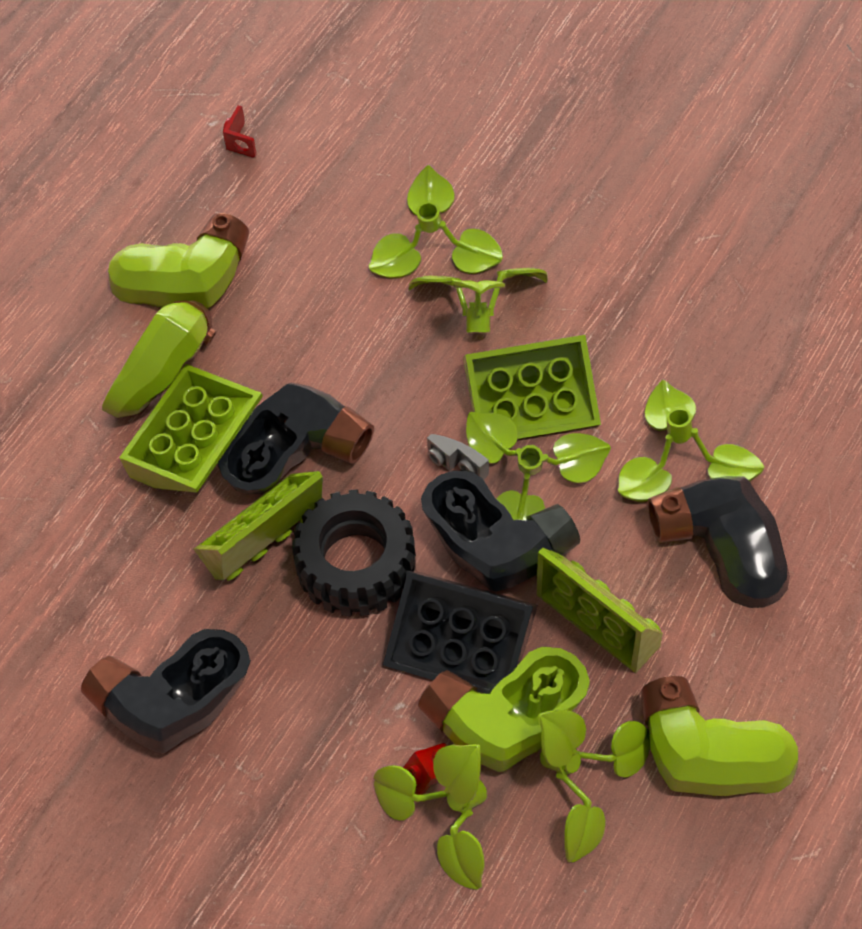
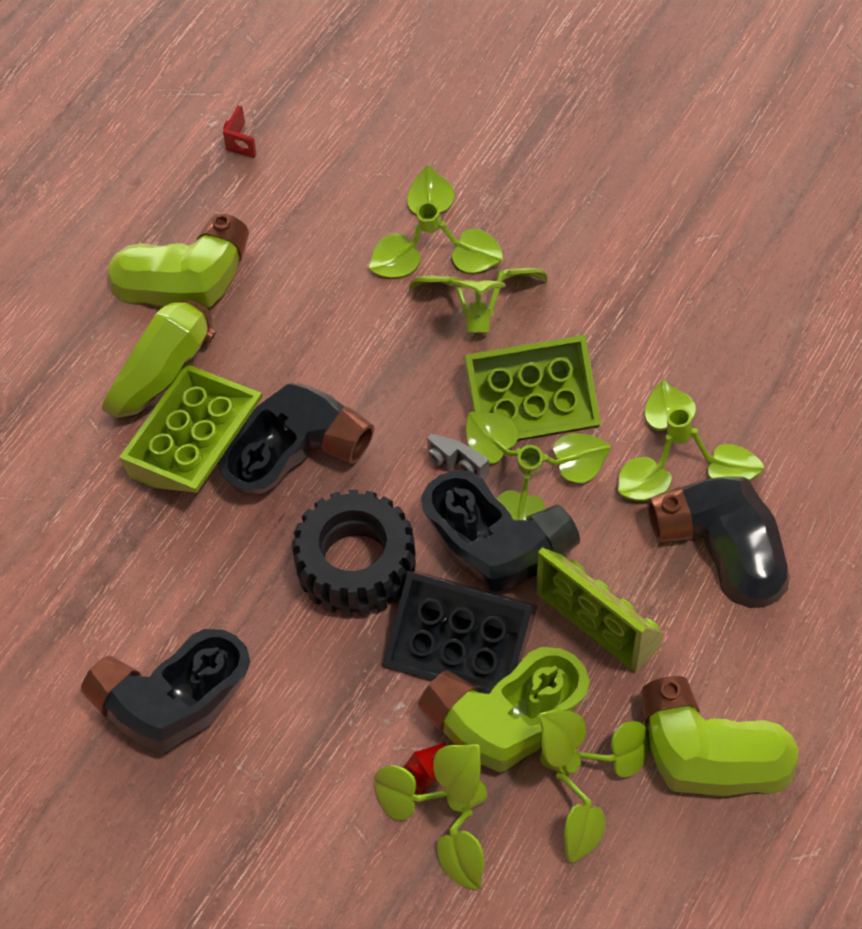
(259, 525): lime slope -> none

